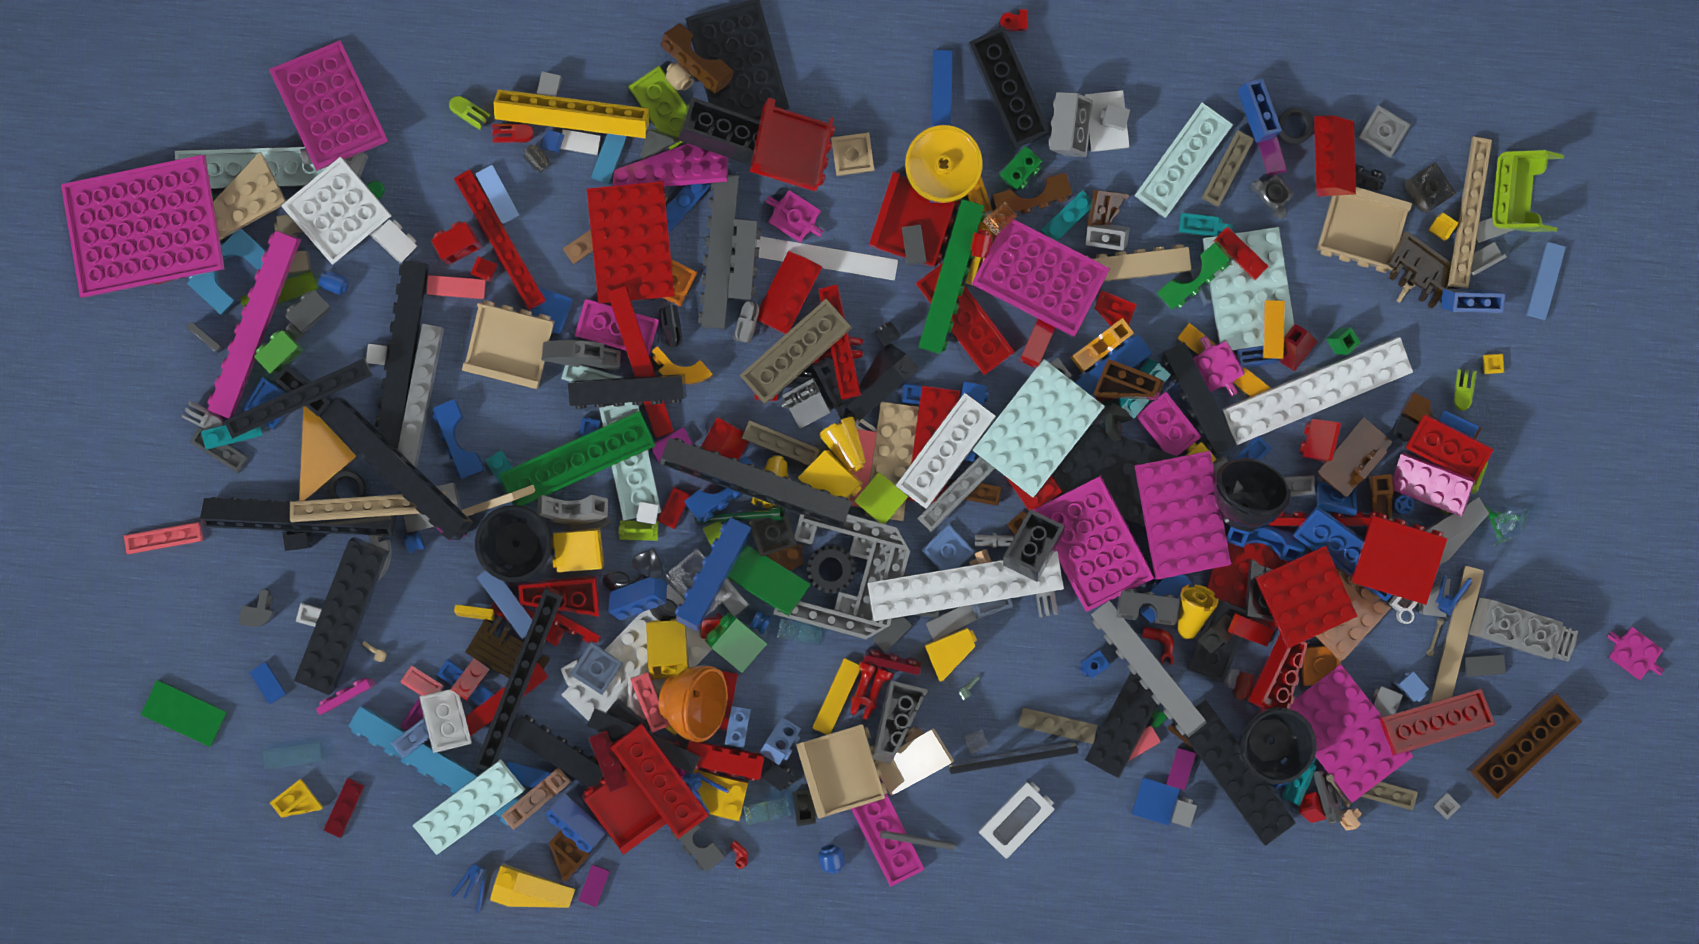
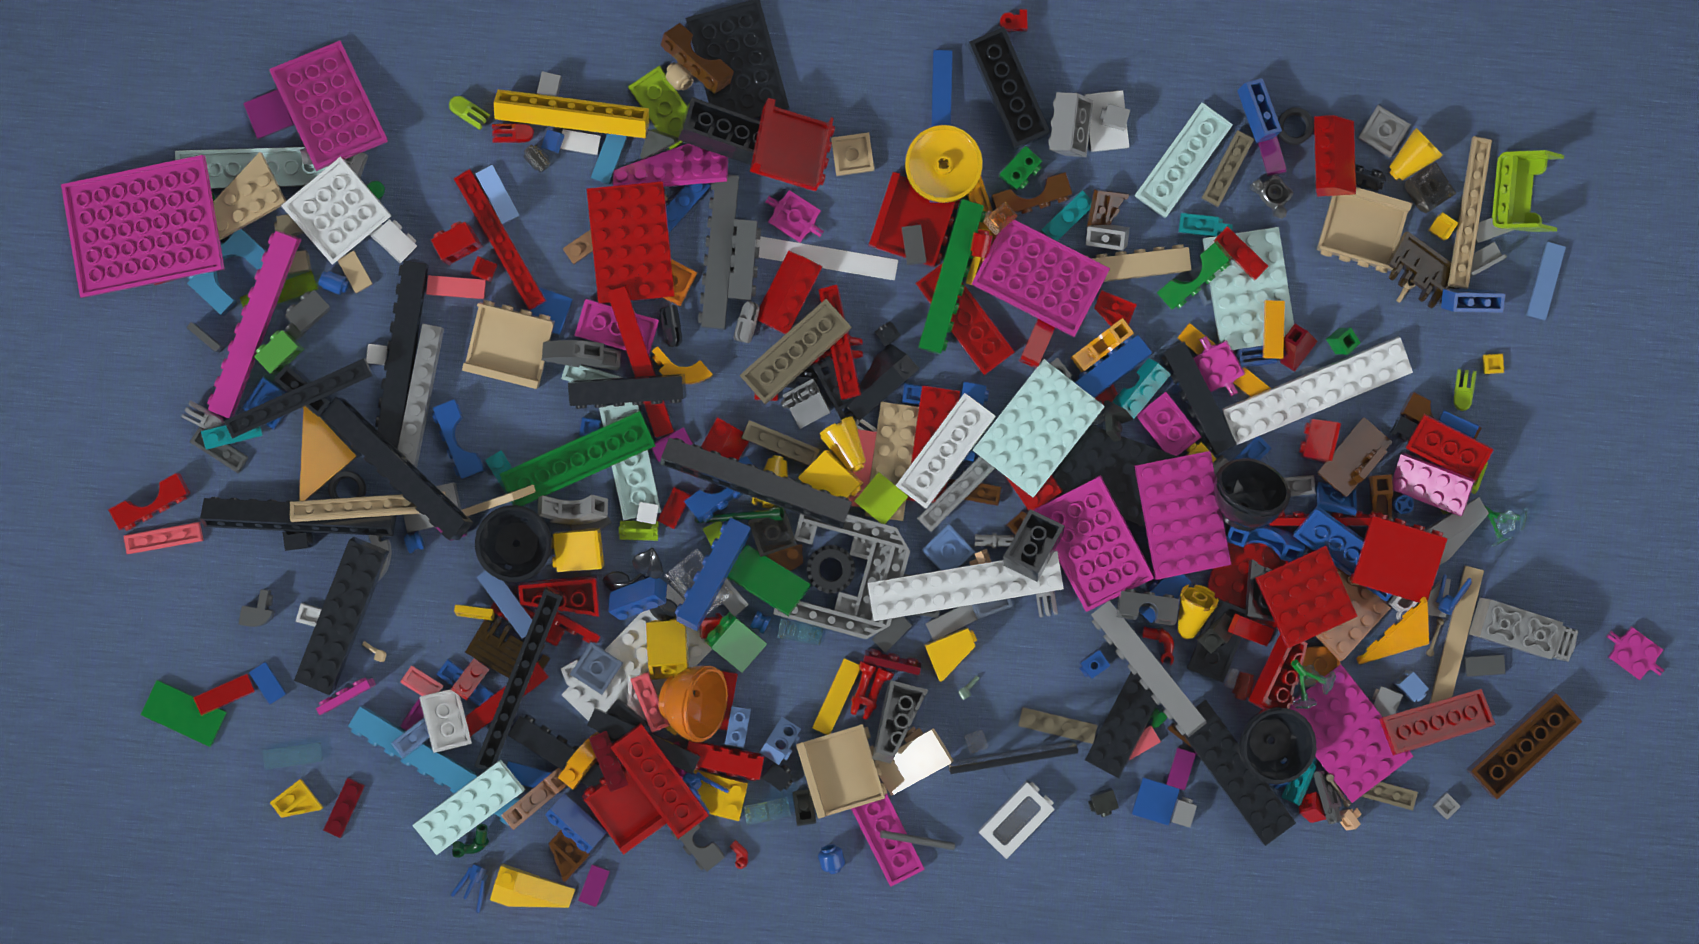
(170, 491): none -> red arch
(224, 694): none -> red tile
(268, 114): none -> magenta tile
(355, 272): none -> tan tile
(478, 844): none -> dark green piece
(579, 764): none -> light orange arch
(1103, 802): none -> pearl dark grey brick
(1128, 383): reddish brown wedge -> none
(1308, 677): none -> clear light blue plant
(1406, 635): none -> light orange tile
(1414, 156): none -> yellow cone

